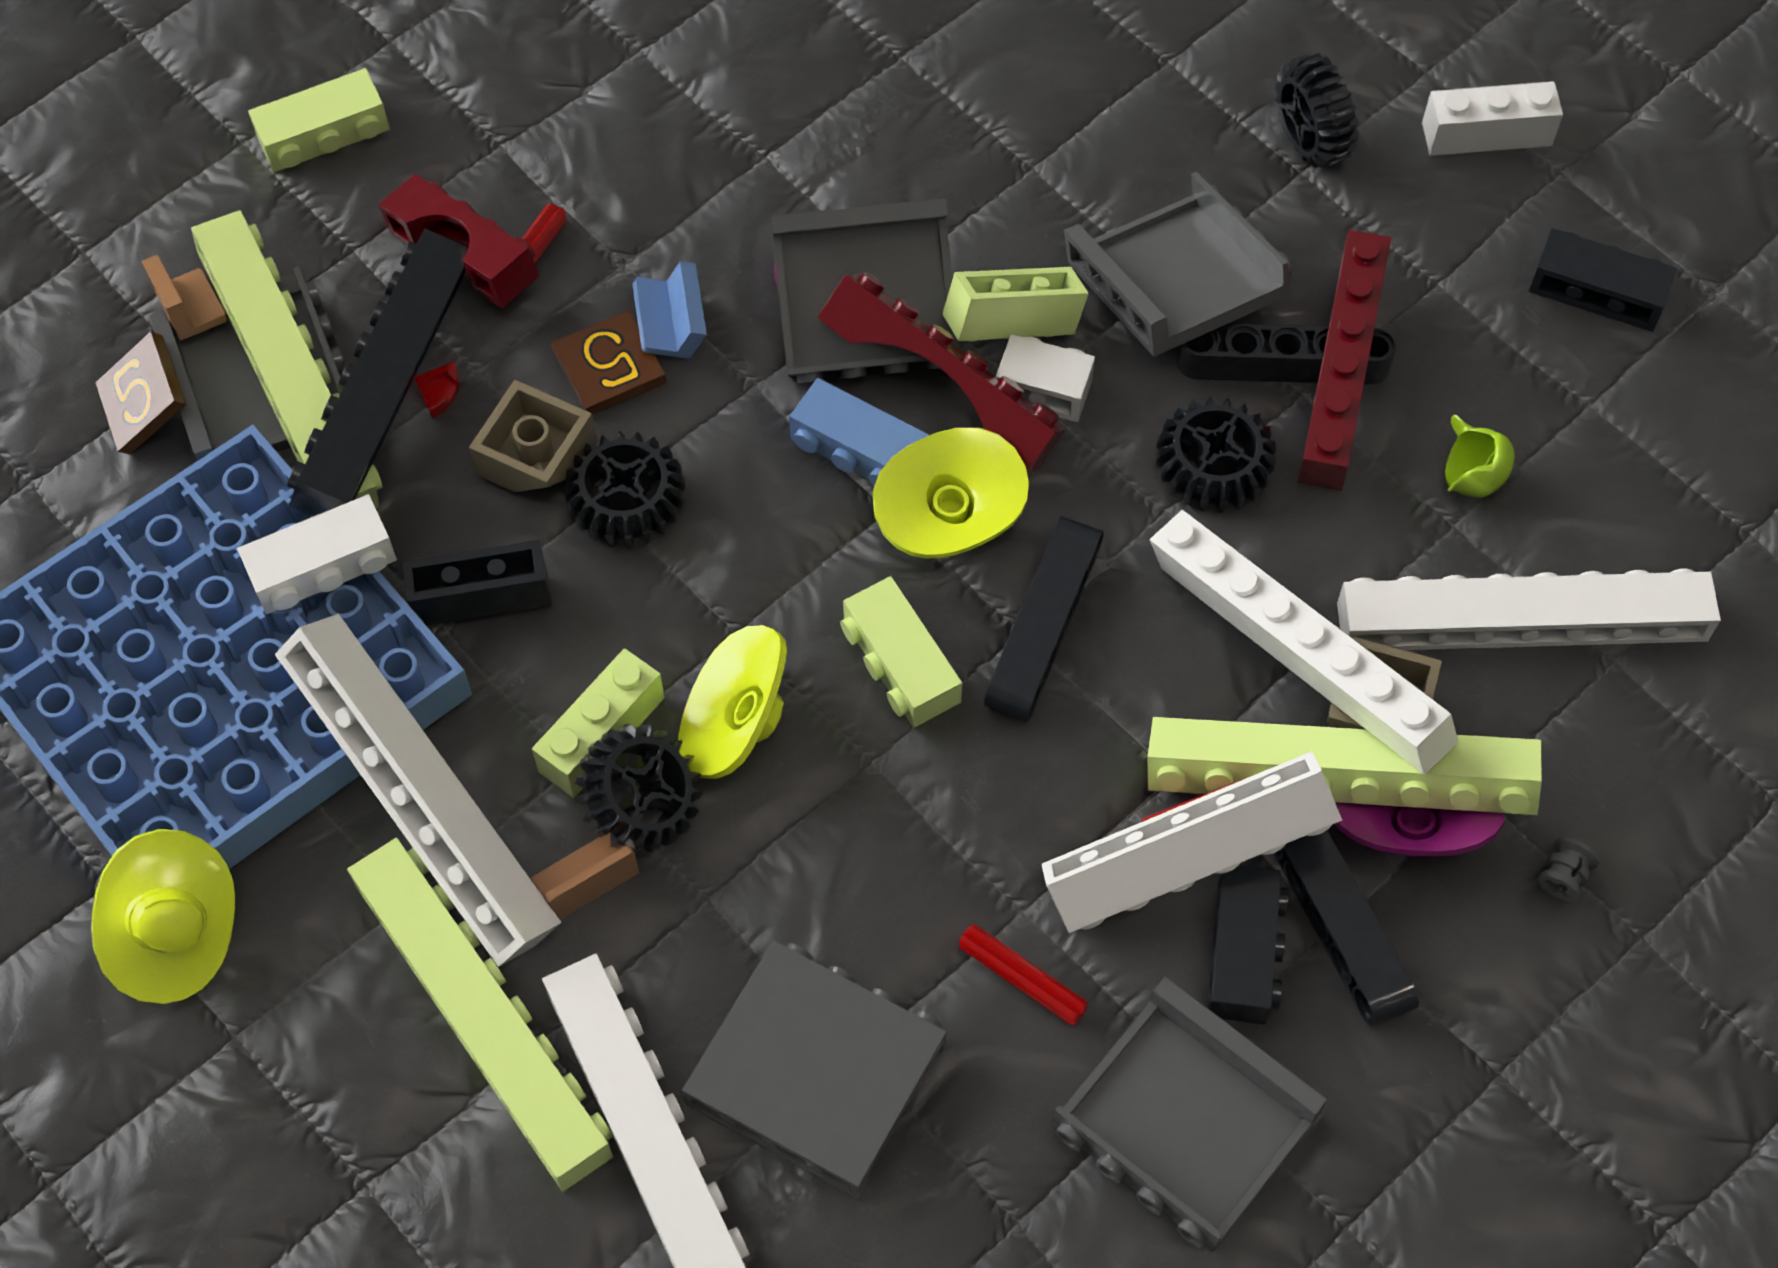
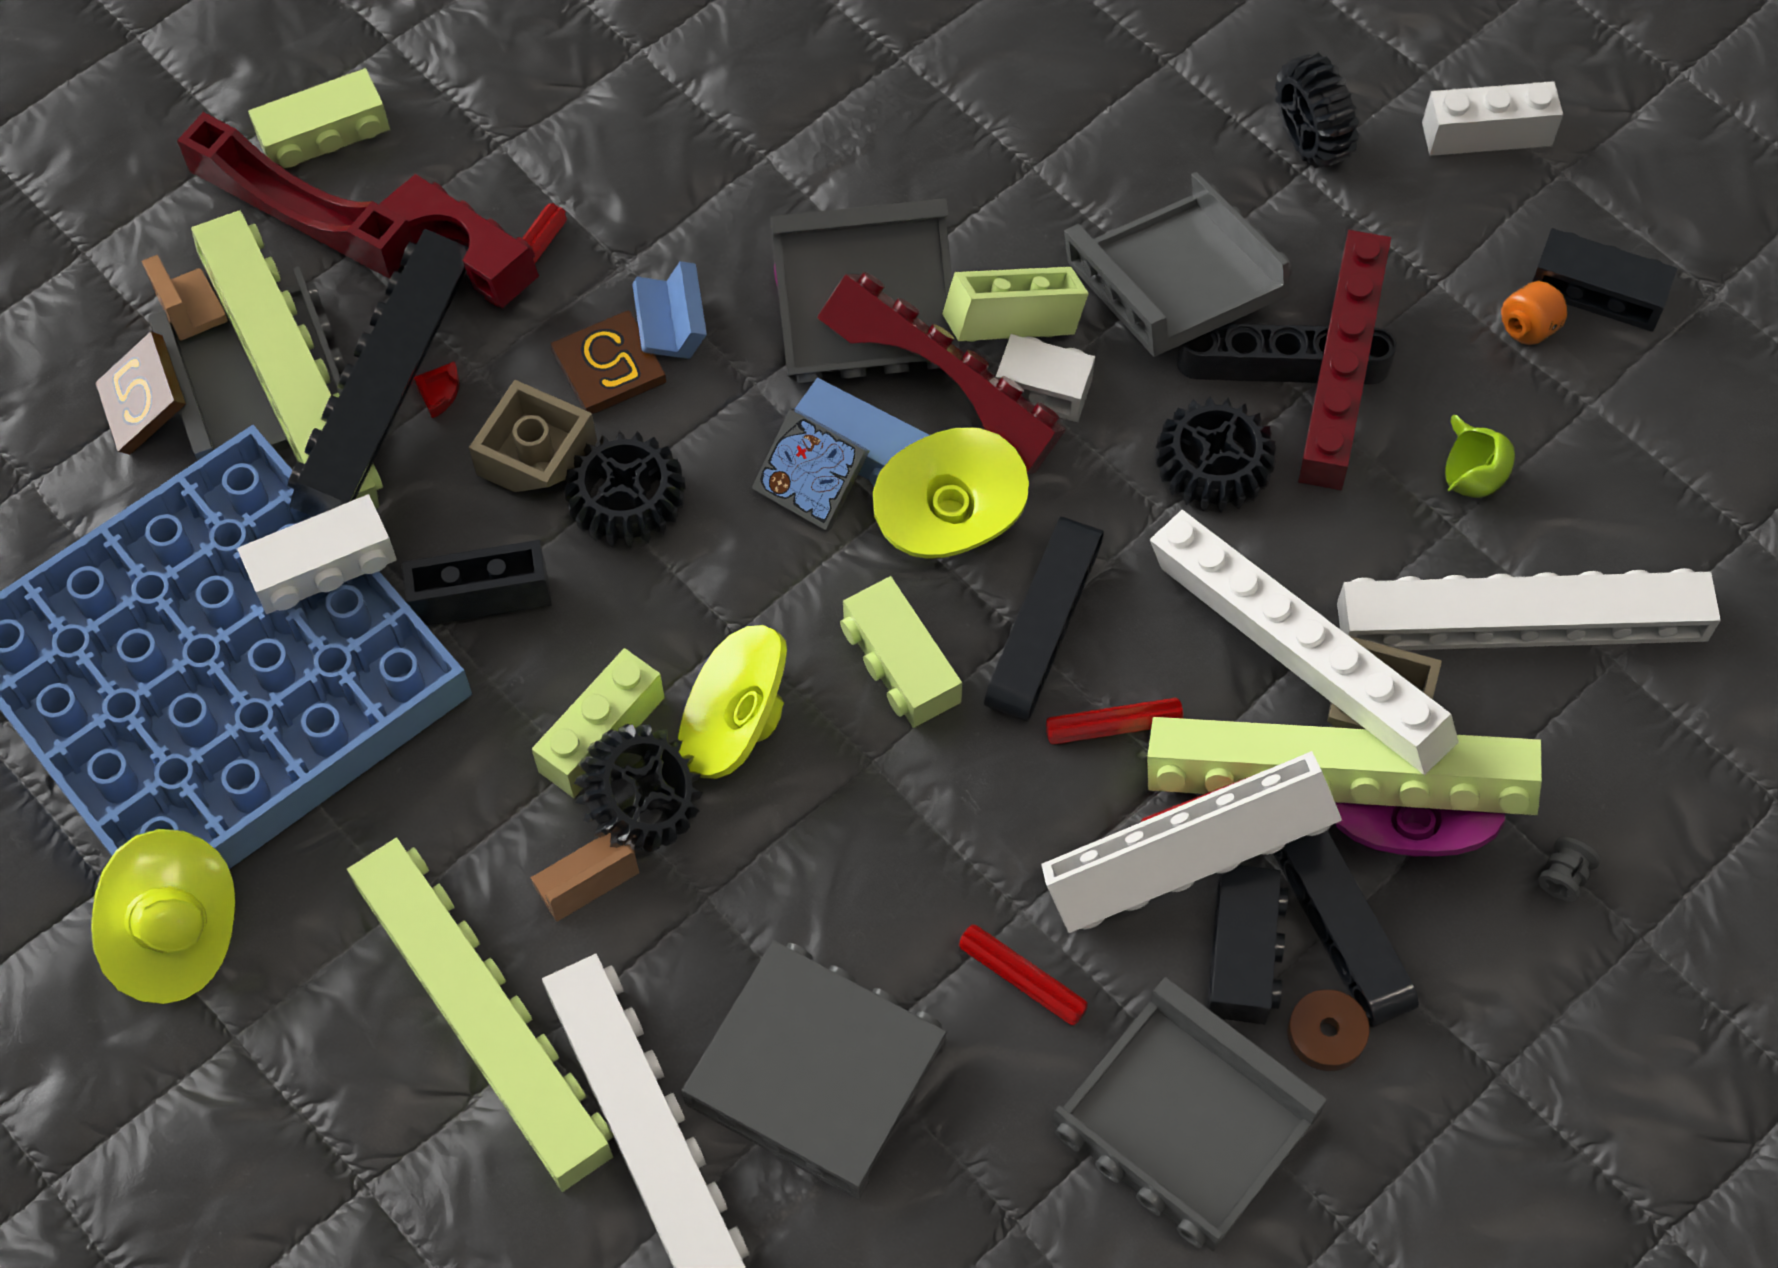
(350, 227): none -> dark red arch
(417, 788): white brick -> none
(810, 469): none -> tile
(1110, 720): none -> red axle
(1324, 1051): none -> reddish brown piece
(1534, 312): none -> orange head

